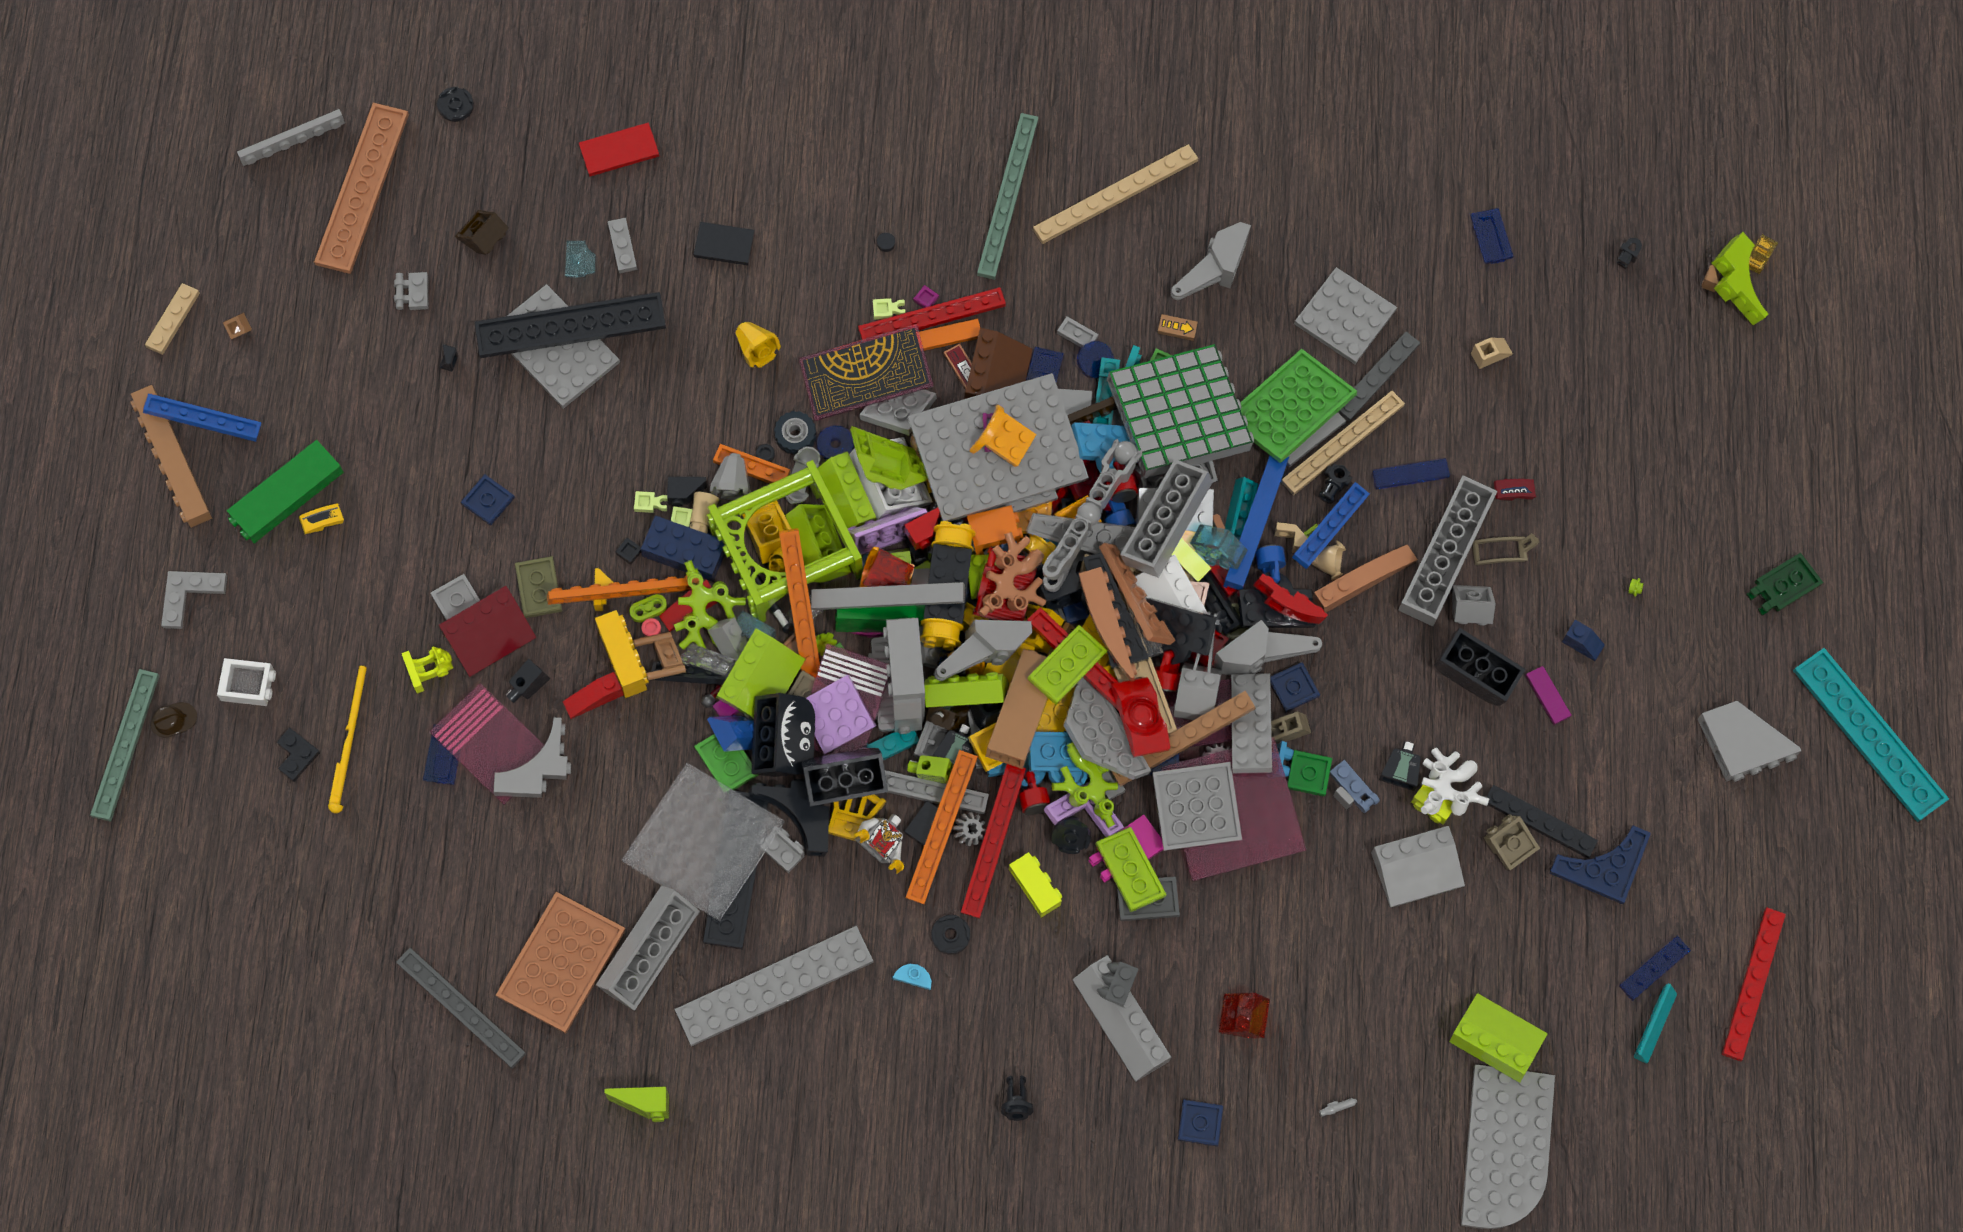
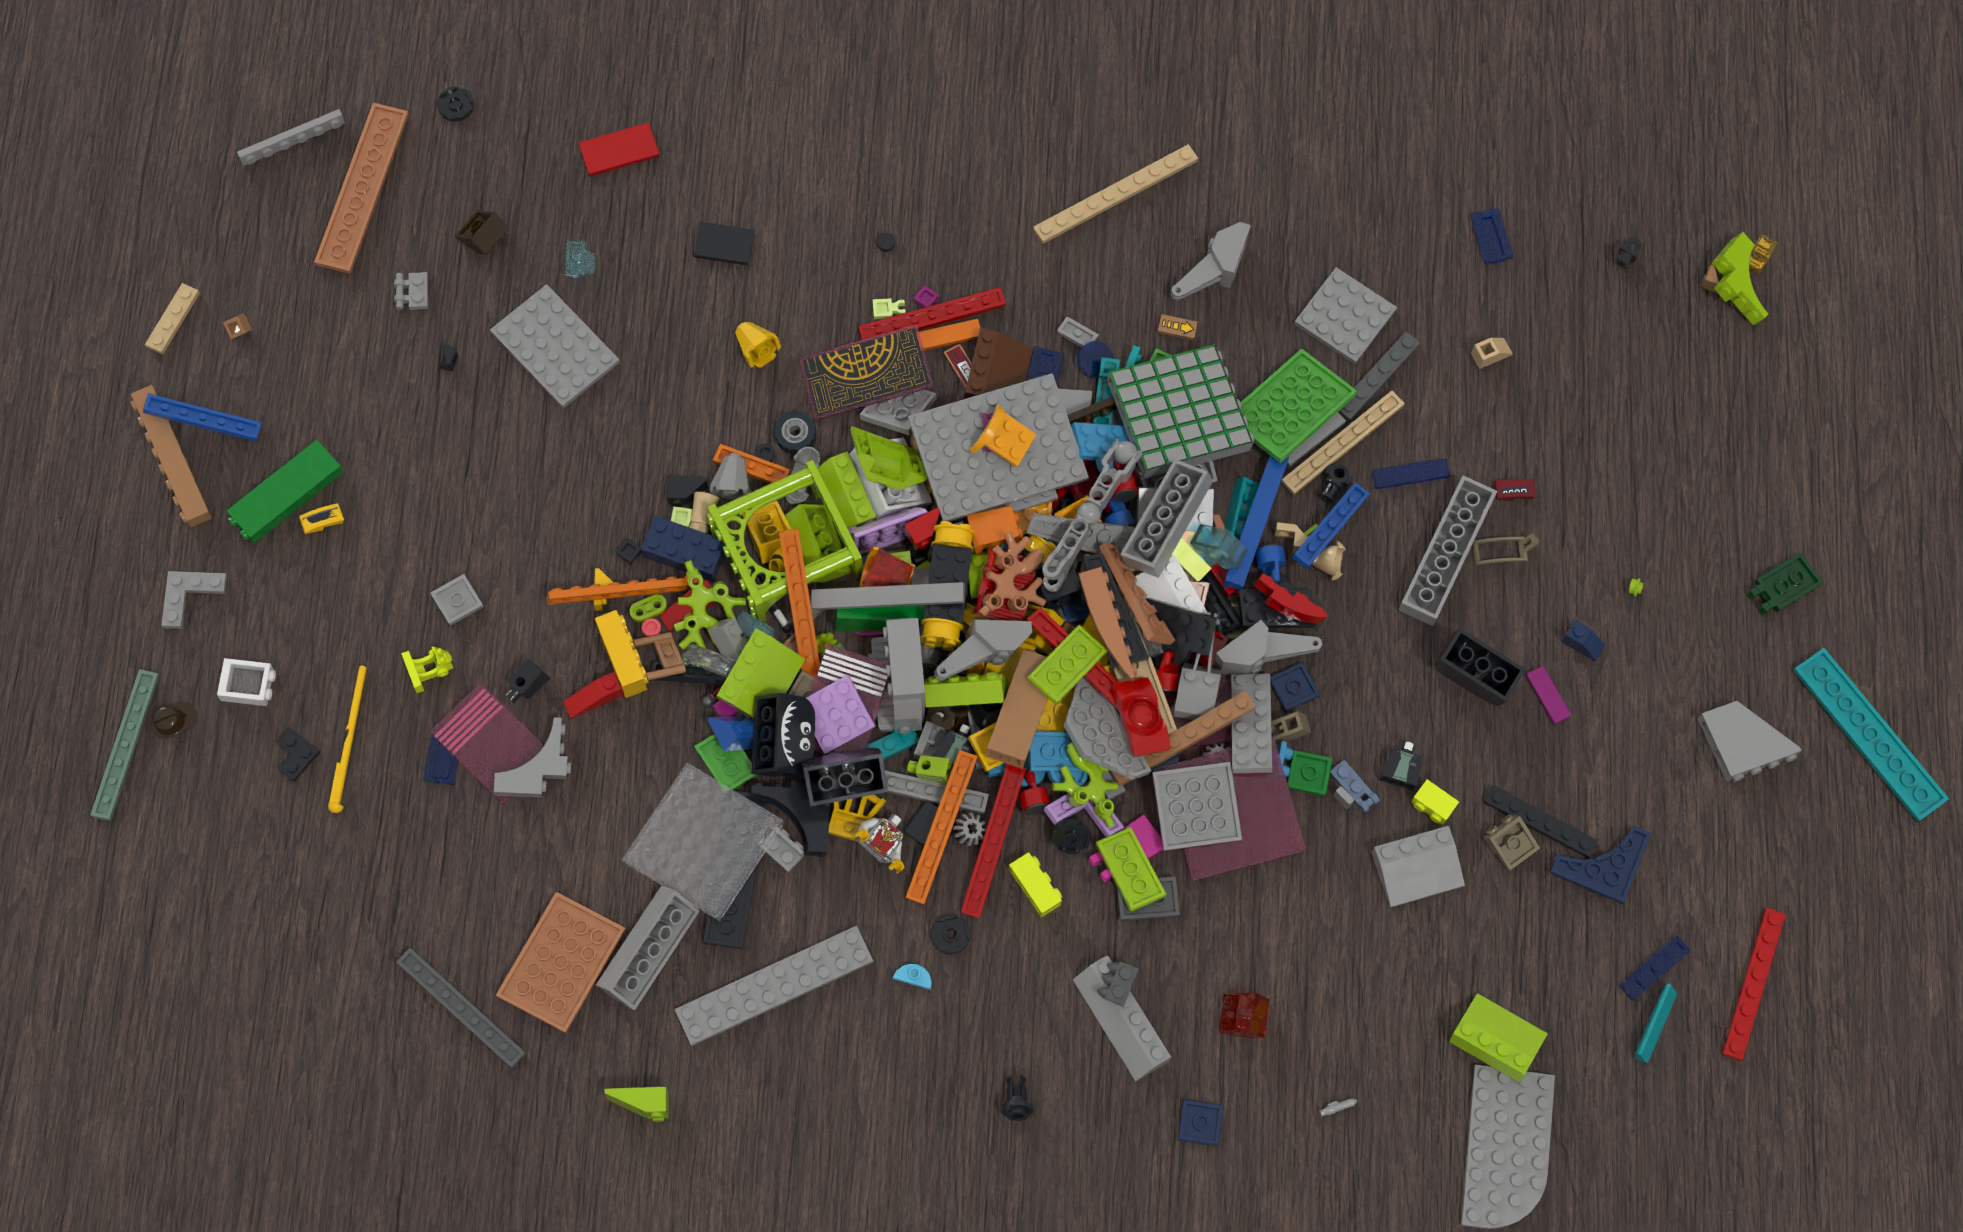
(487, 499): dark blue tile -> none
(487, 631): dark red slope -> none
(534, 582): olive tile -> none
(570, 325): black plate -> none
(622, 245): light grey plate -> none
(647, 502): yellowish green plate -> none
(834, 433): clear blue tile -> none
(1007, 196): sand green plate -> none
(1363, 578): nougat slope -> none
(1440, 780): white plant -> none
(1473, 604): light grey slope -> none

